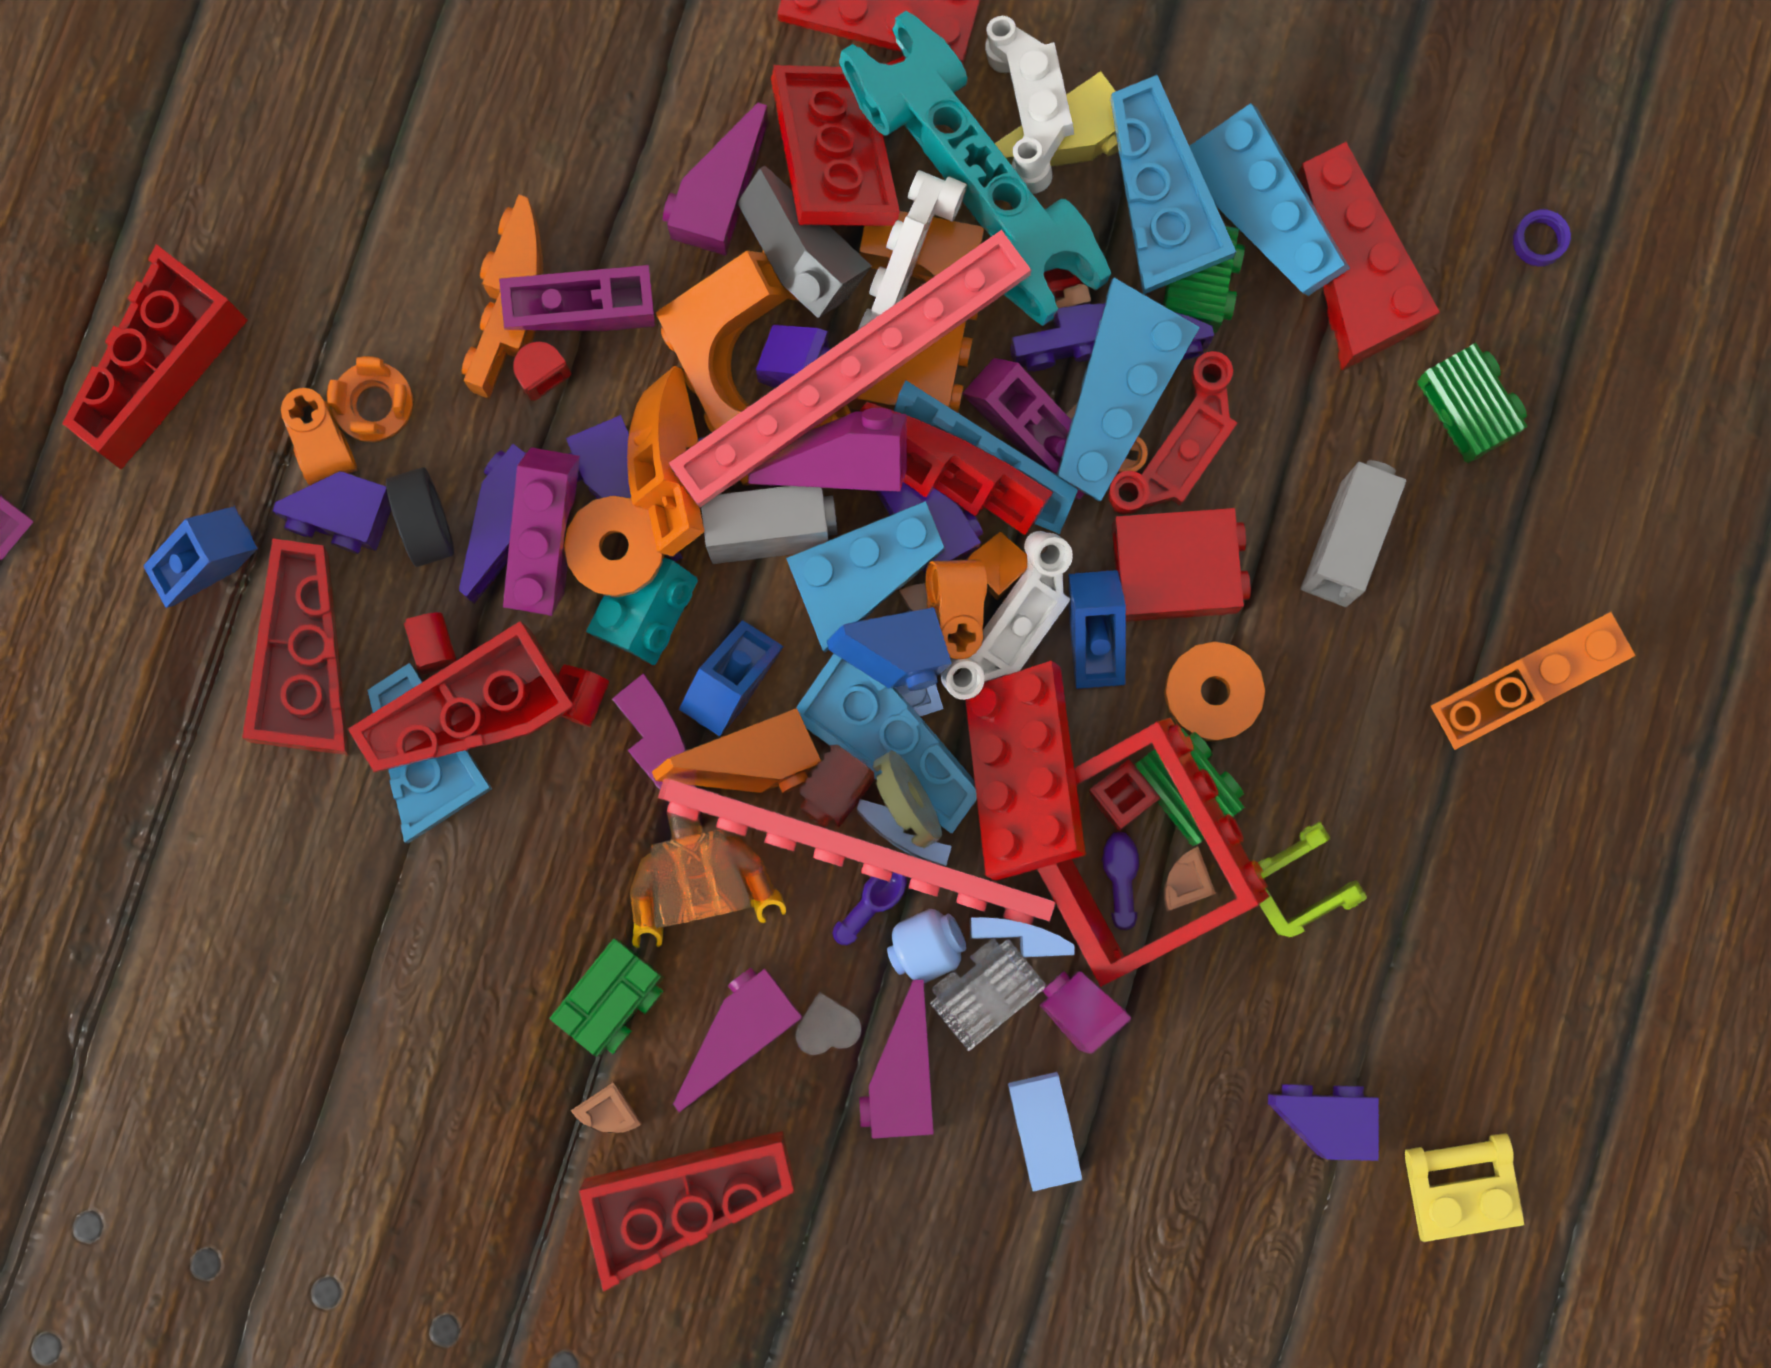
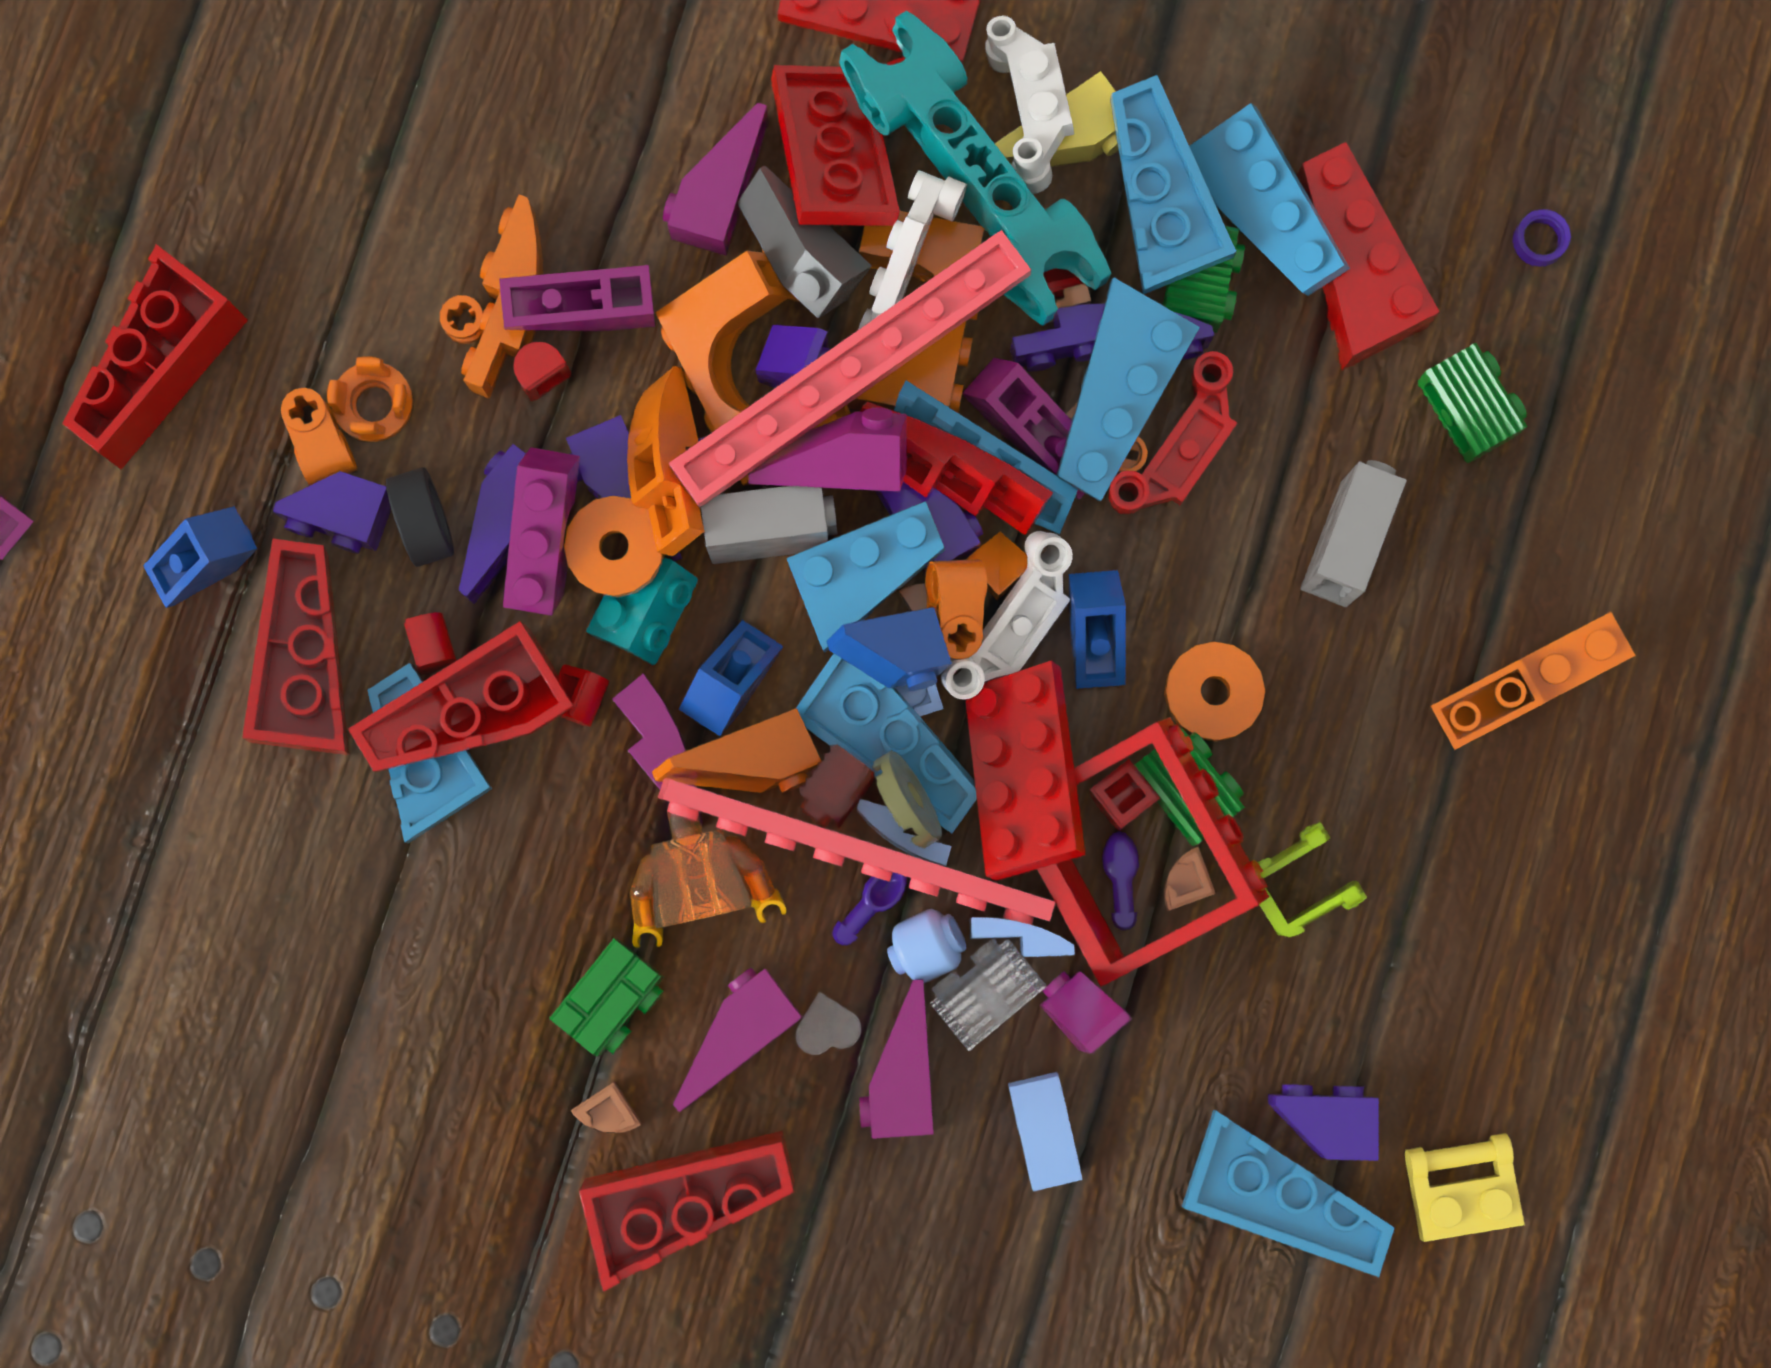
(455, 307): none -> orange bush
(1180, 564): red brick -> none
(1270, 1195): none -> dark azure wing

